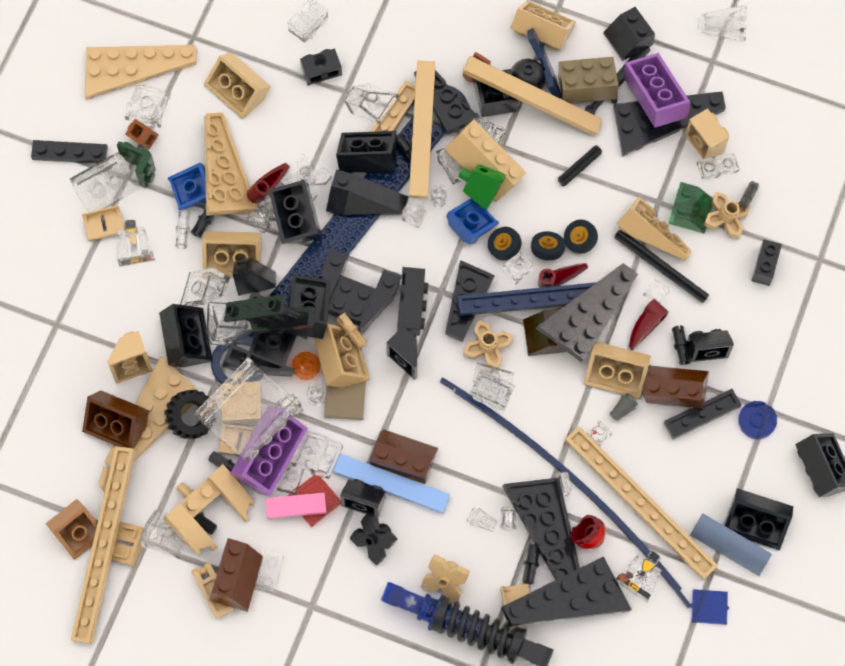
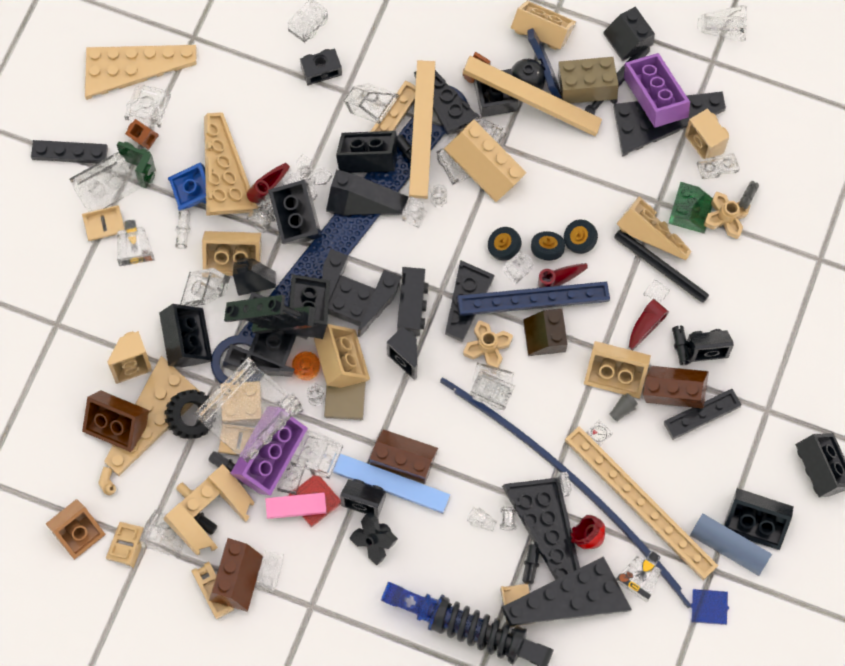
(103, 545): tan plate -> none
(201, 224): black axle -> none
(224, 332): clear slope -> none
(236, 84): tan slope -> none
(351, 330): tan axle -> none
(445, 577): tan plant -> none
(470, 221): blue slope -> none
(482, 184): green torso -> none
(579, 165): black axle -> none
(585, 317): wing -> none
(757, 420): clear blue tile -> none
(766, 262): black brick -> none

